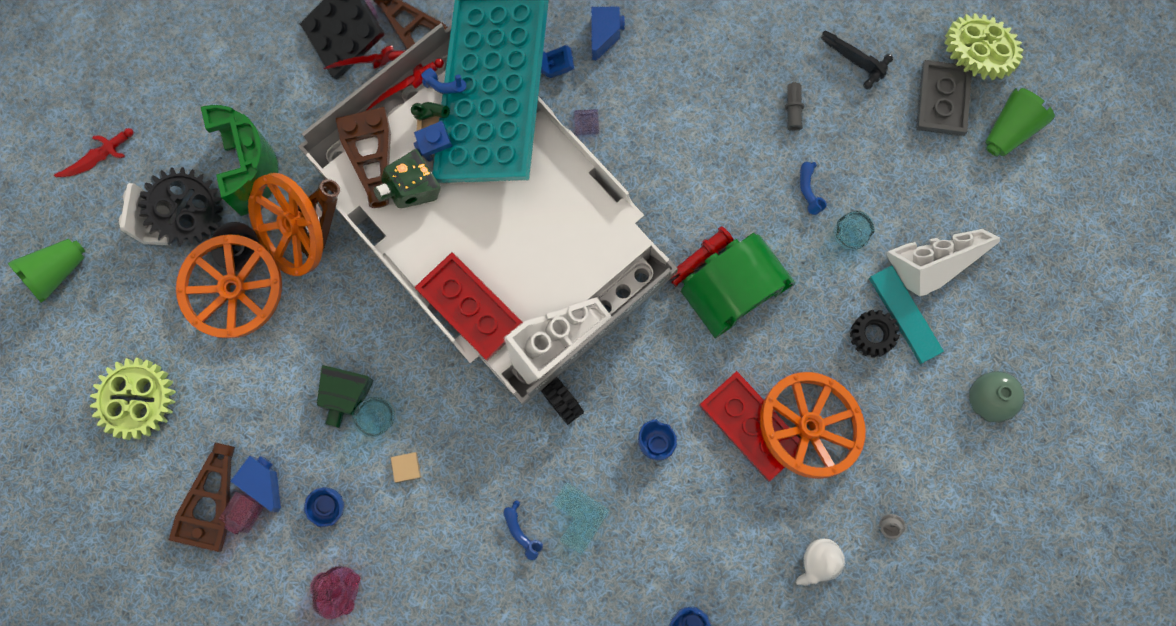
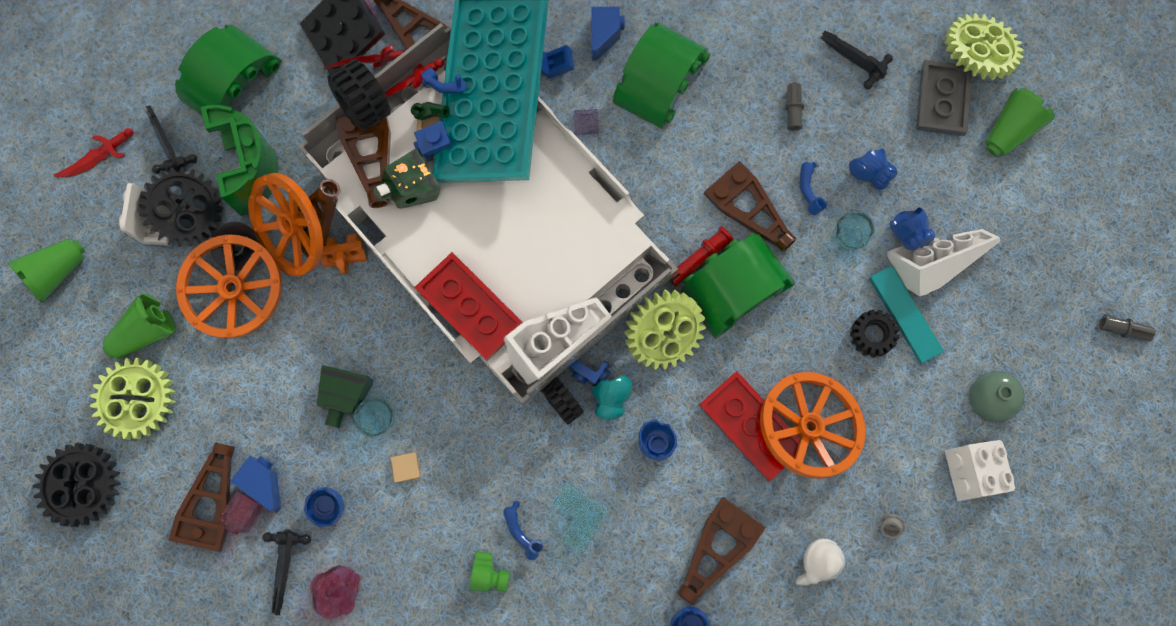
(53, 485): none -> black gear
(138, 328): none -> bright green cone
(173, 161): none -> black piece
(221, 67): none -> green cylinder
(284, 541): none -> black piece
(334, 254): none -> orange hips
(359, 94): none -> black tyre
(484, 577): none -> bright green piece
(584, 374): none -> blue bracket
(611, 397): none -> teal hair
(658, 73): none -> green cylinder
(664, 329): none -> yellowish green gear
(732, 185): none -> reddish brown plate
(735, 523): none -> reddish brown plate
(873, 168): none -> blue hair
(912, 229): none -> blue hair
(980, 470): none -> white bracket
(1127, 328): none -> dark grey axle

